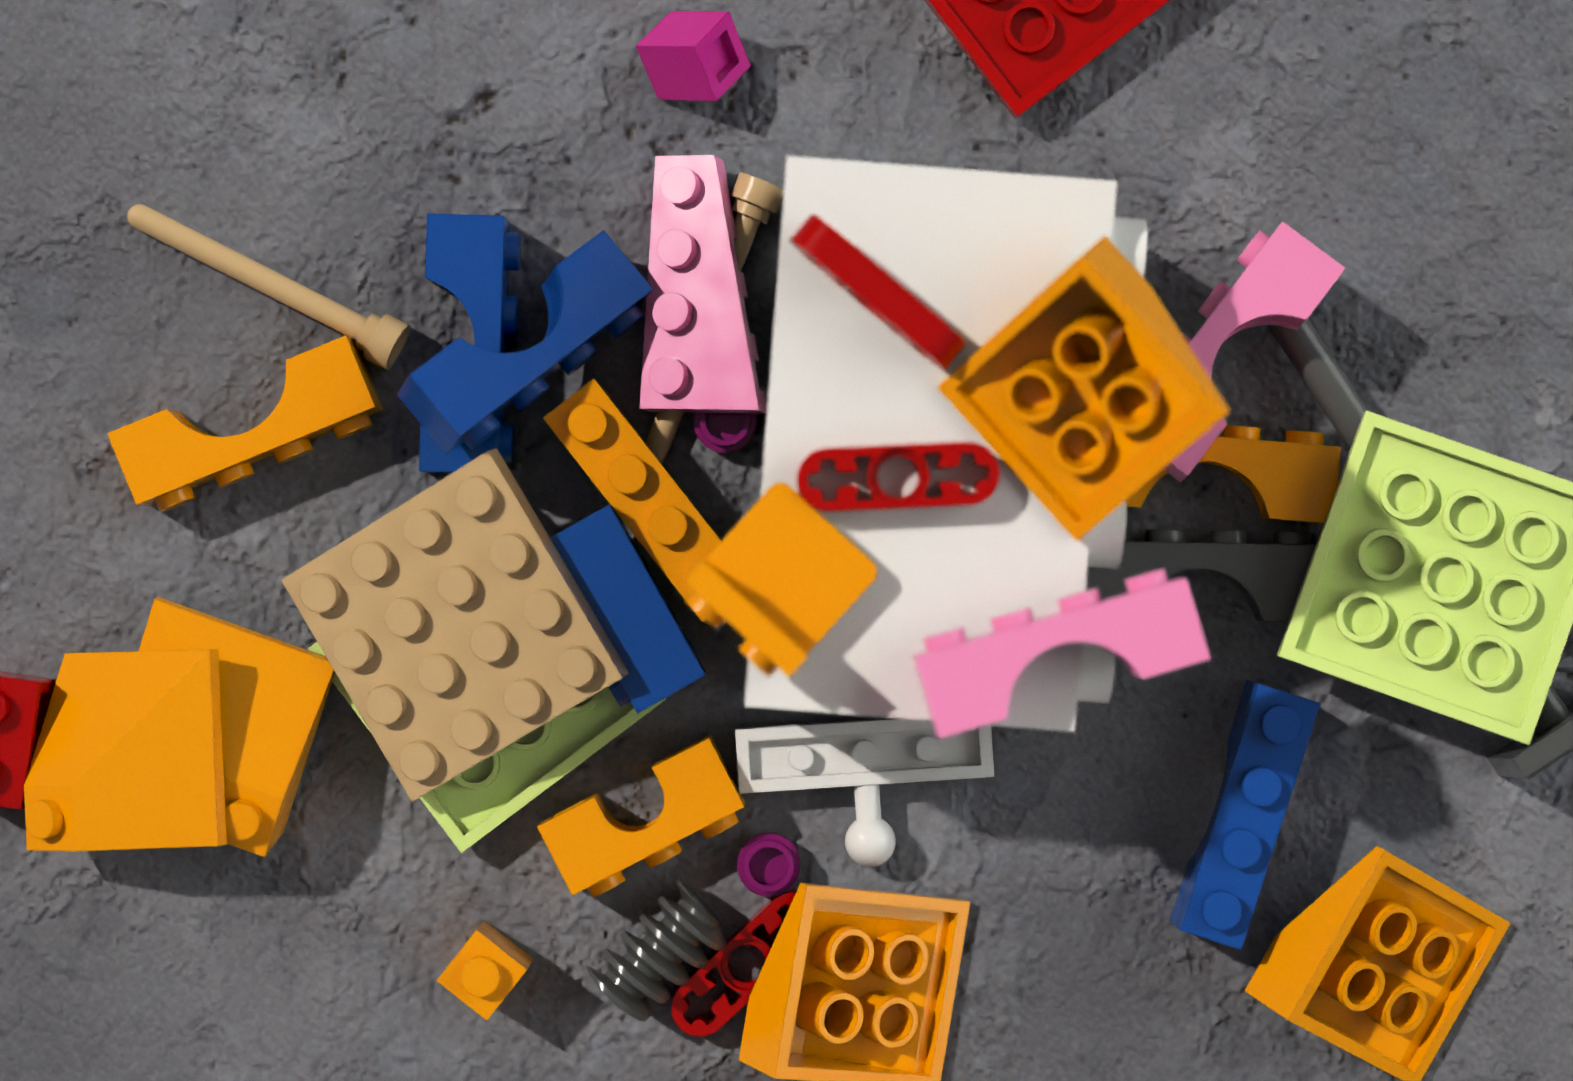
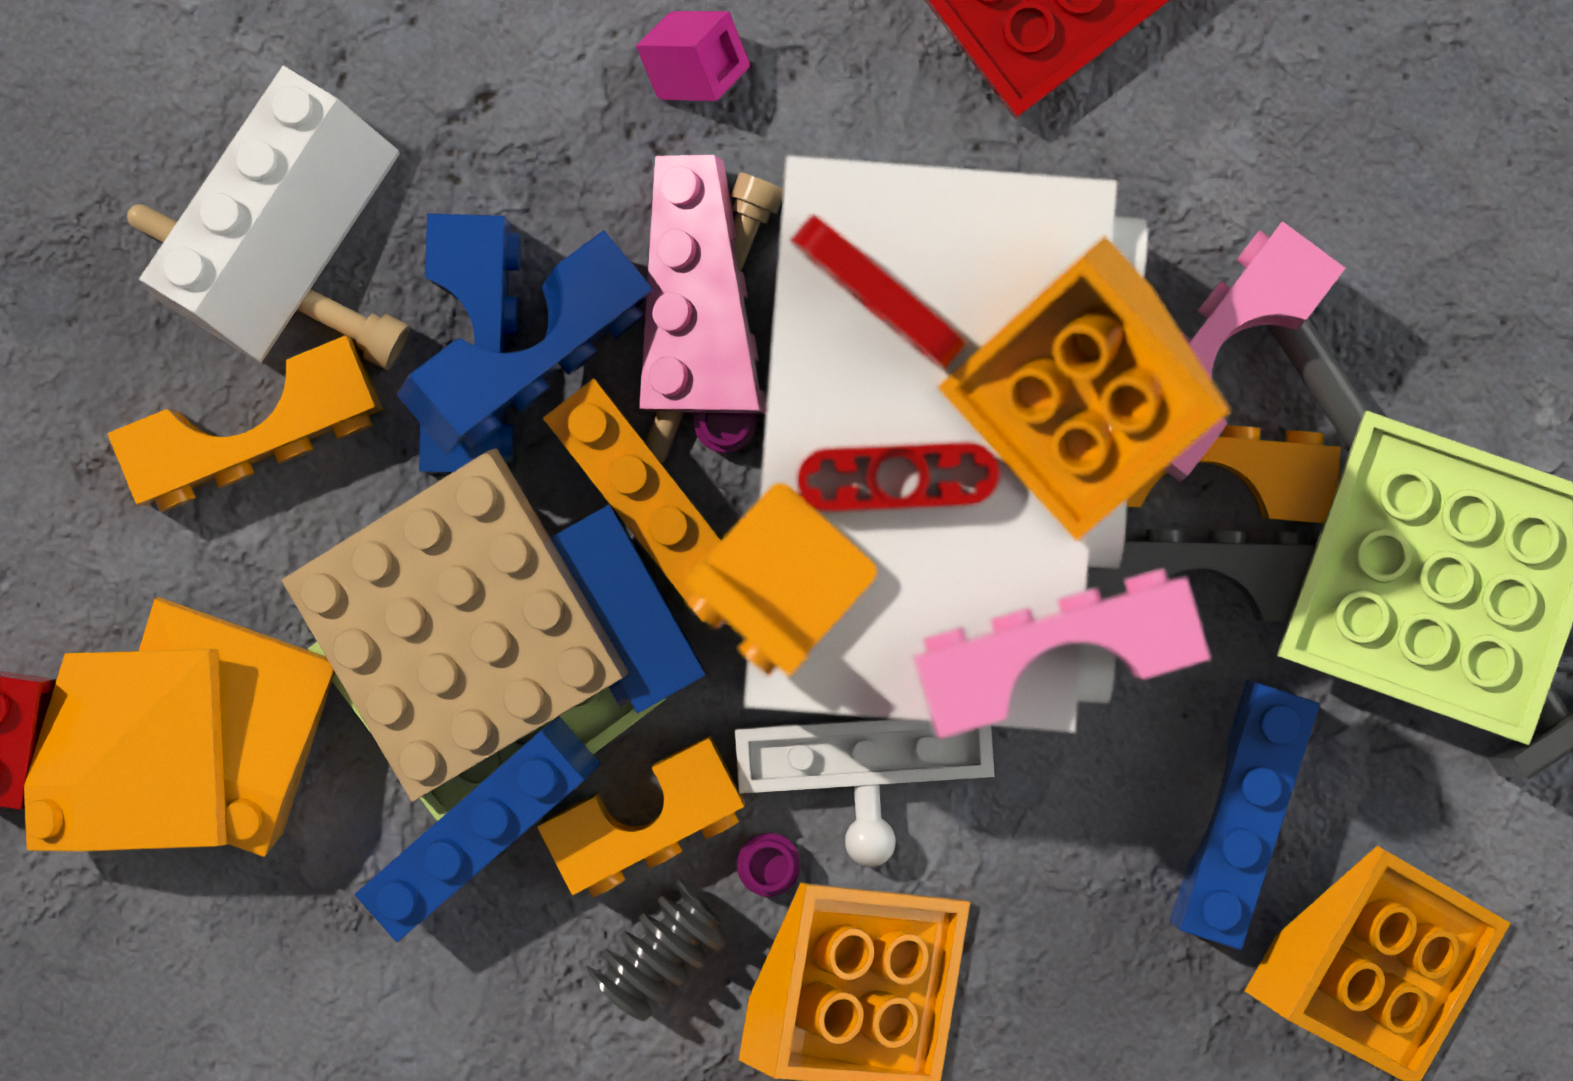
(270, 215): none -> white slope
(478, 829): none -> blue arch
(485, 970): light orange brick -> none
(701, 982): red beam -> none

